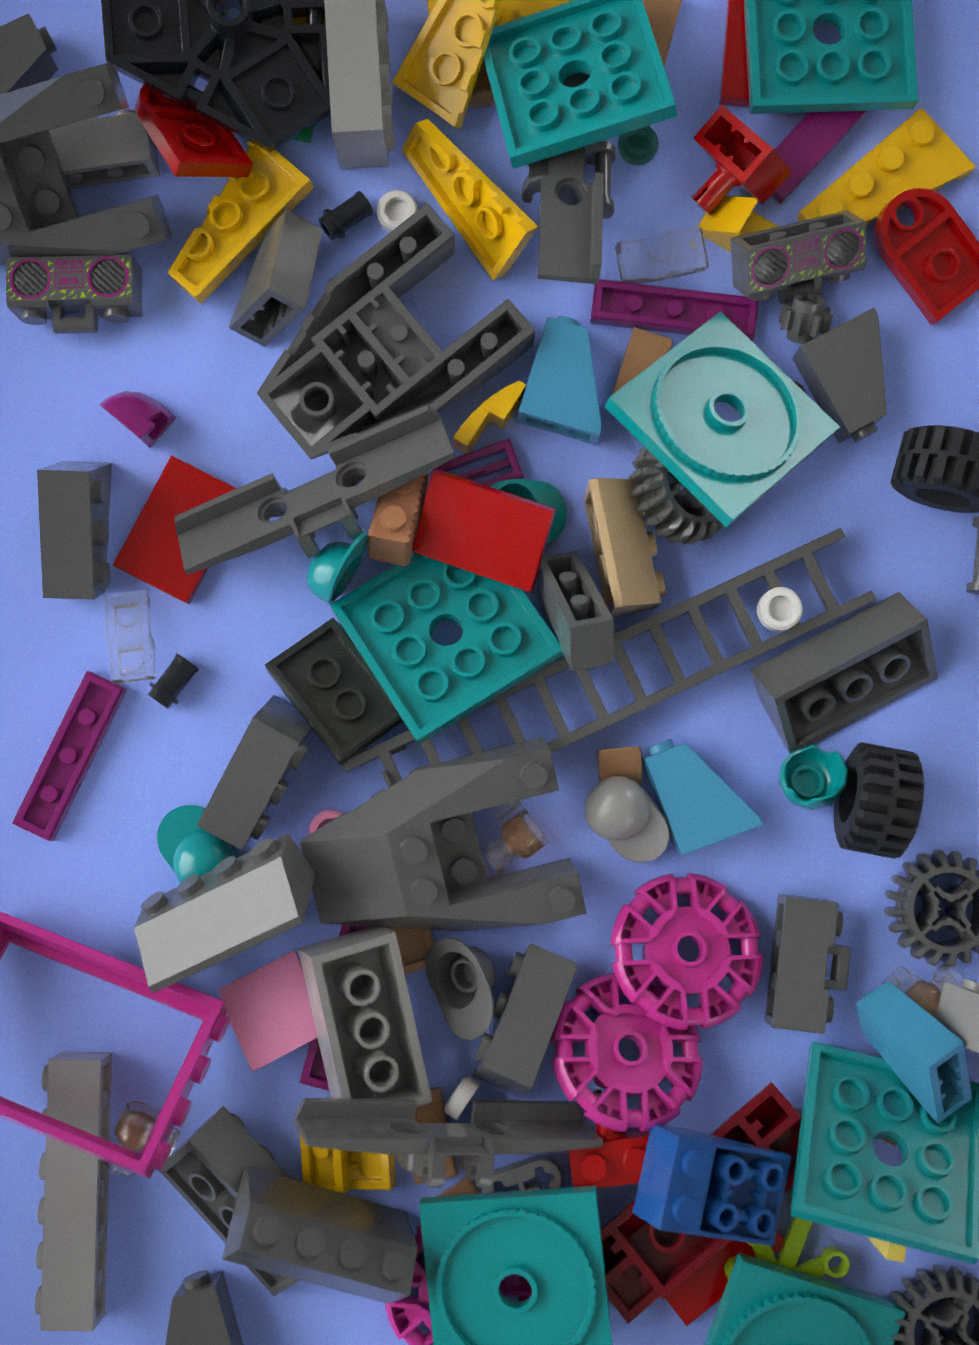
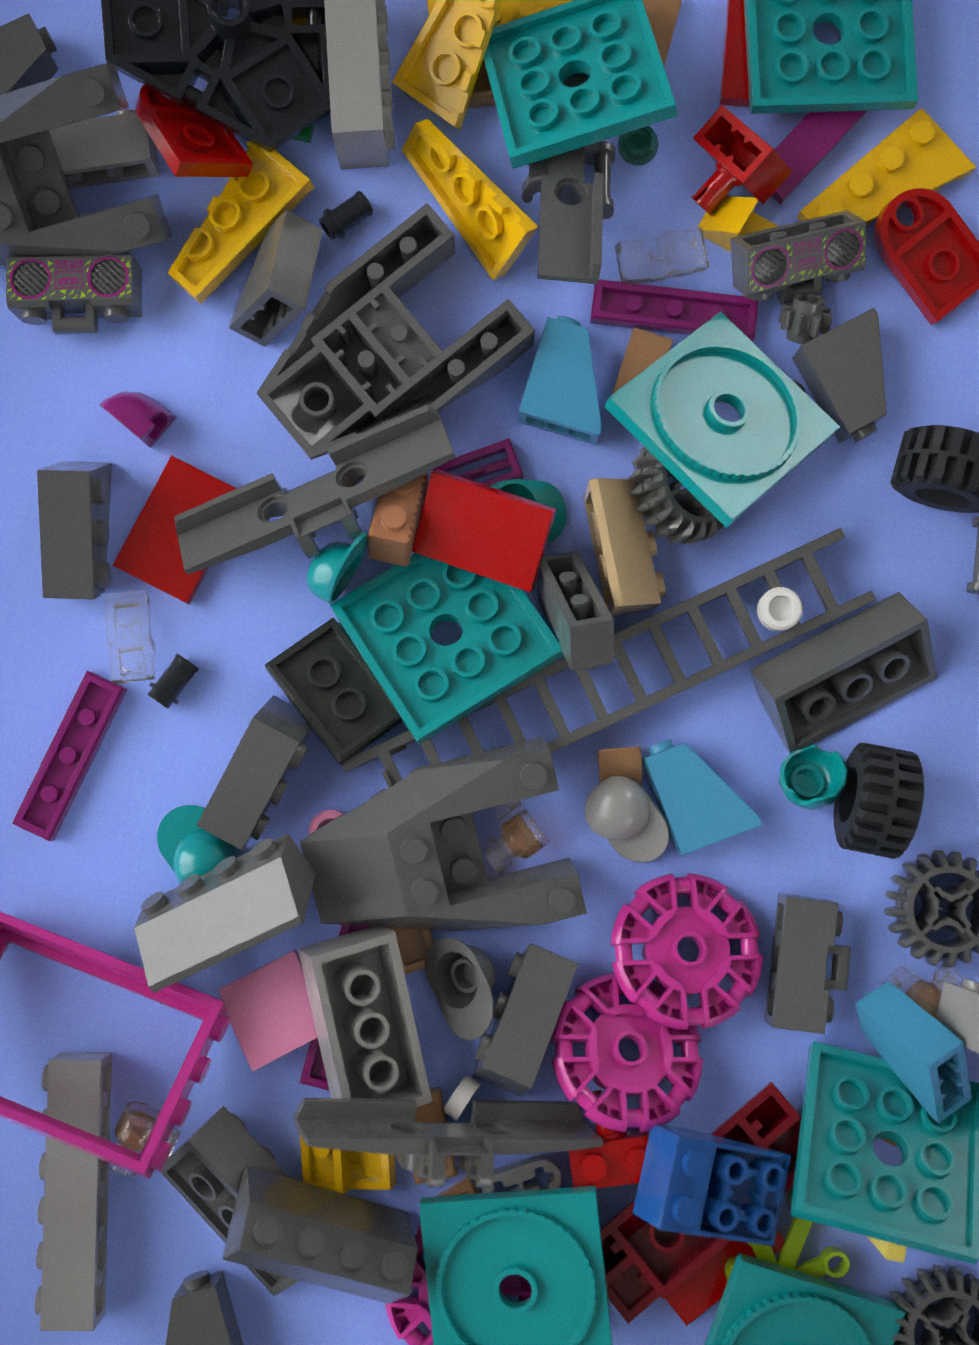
(395, 209): white tile -> none
(496, 409): yellow slope -> none

